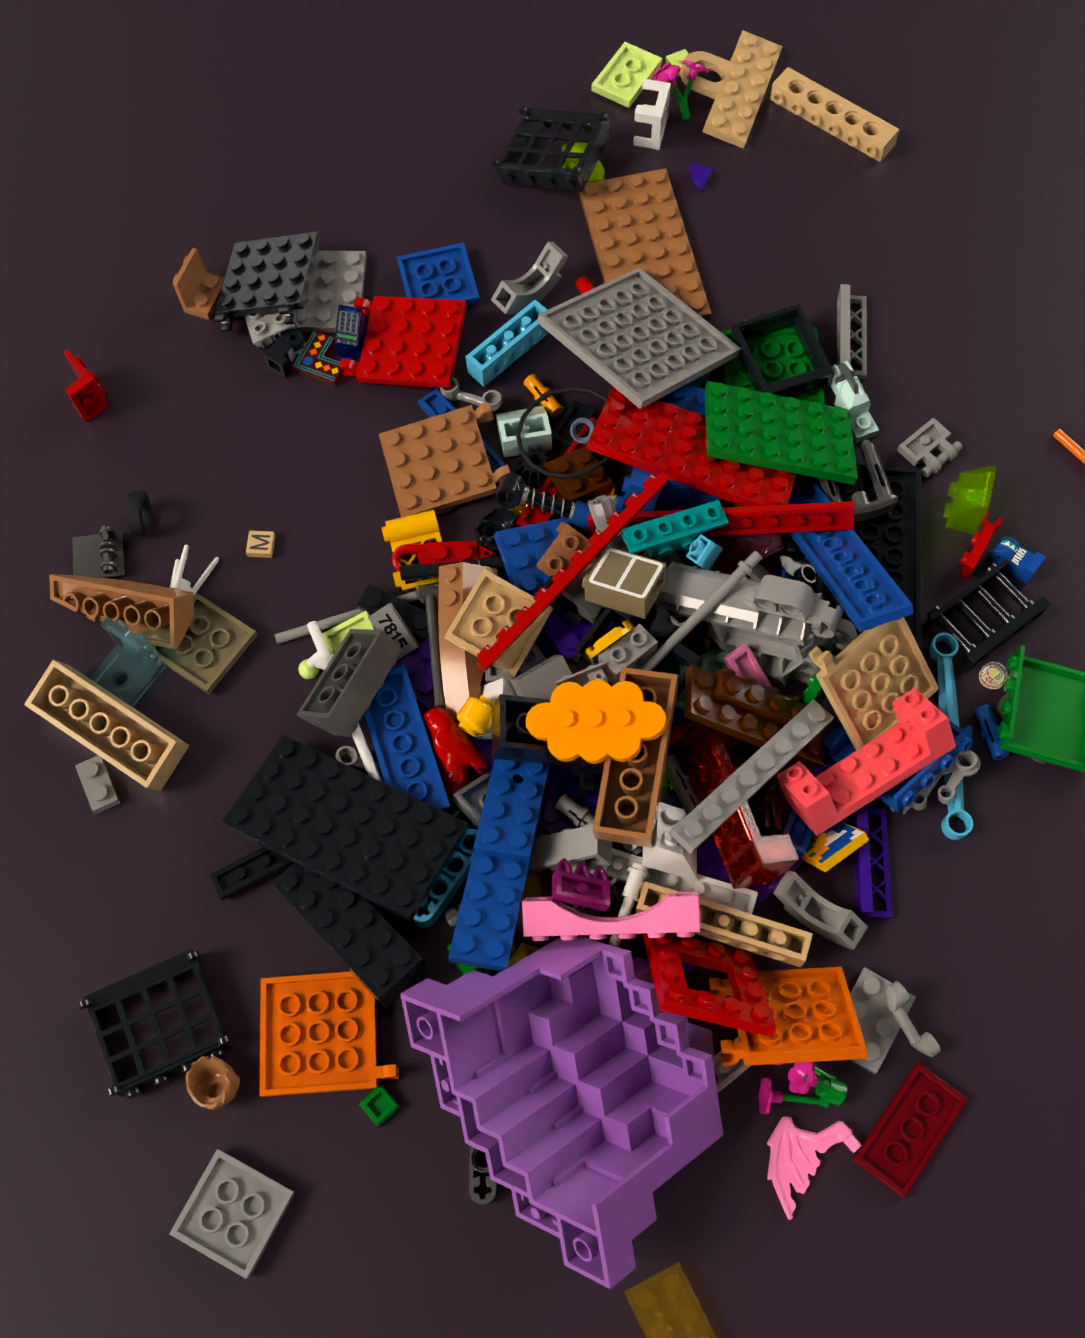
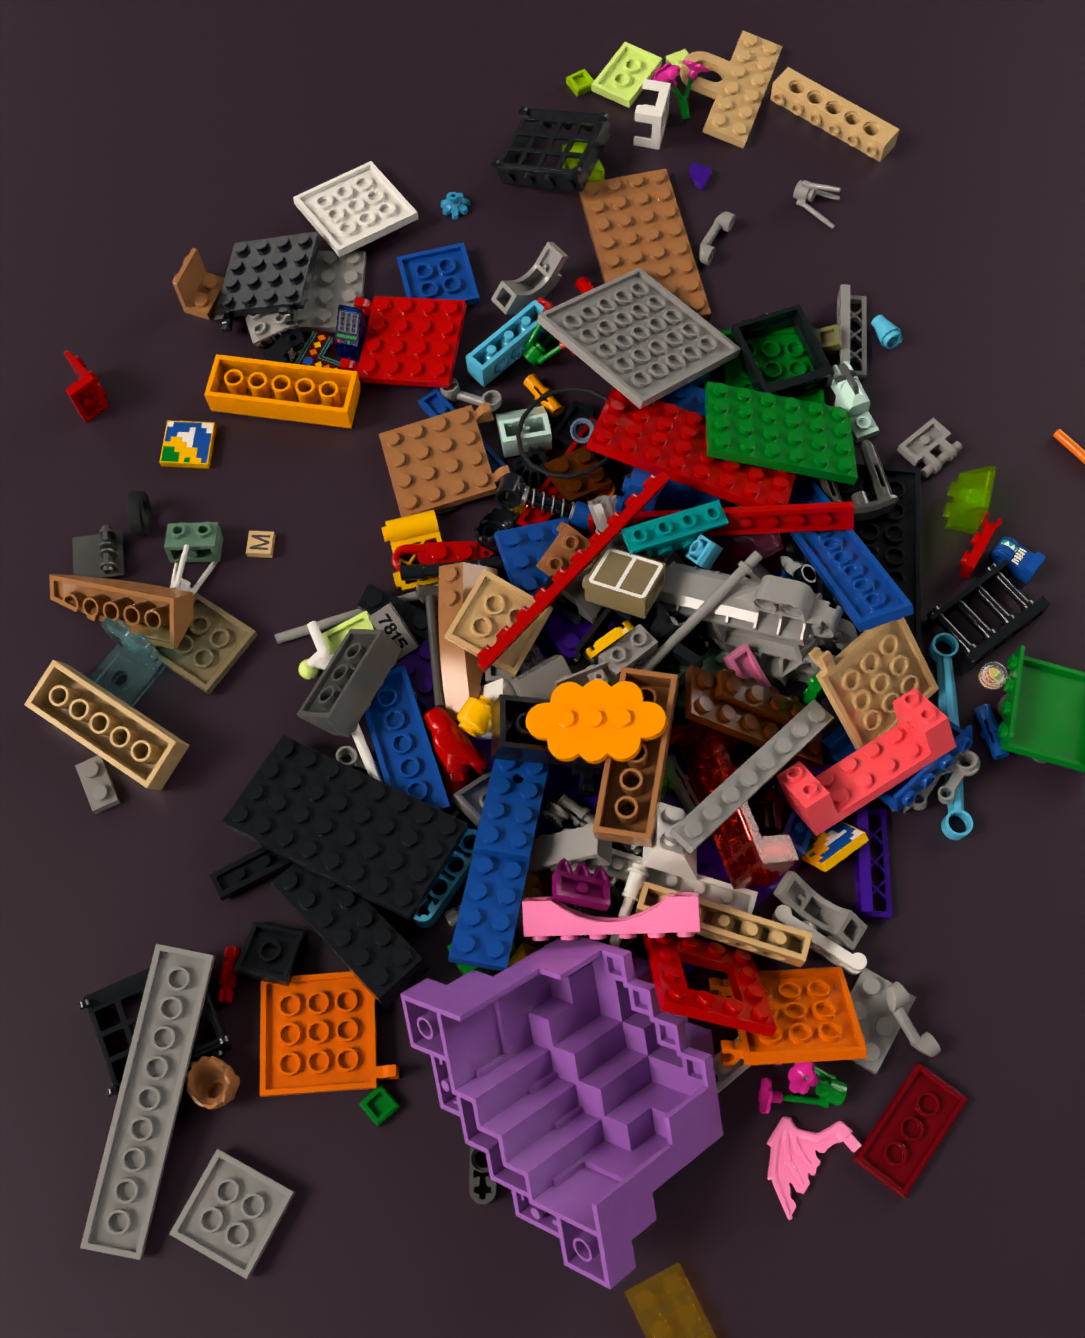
(148, 1103): none -> light grey plate
(188, 444): none -> tile
(203, 539): none -> sand green brick
(227, 976): none -> red axle
(270, 953): none -> black tile
(283, 391): none -> light orange brick
(355, 208): none -> white plate
(455, 204): none -> dark azure plant
(535, 351): none -> green plant
(555, 814): none -> light grey bush
(580, 82): none -> lime tile
(724, 222): none -> light grey bar
(806, 191): none -> light grey plant
(827, 947): none -> white plate
(830, 339): none -> olive tile
(888, 334): none -> medium azure cone

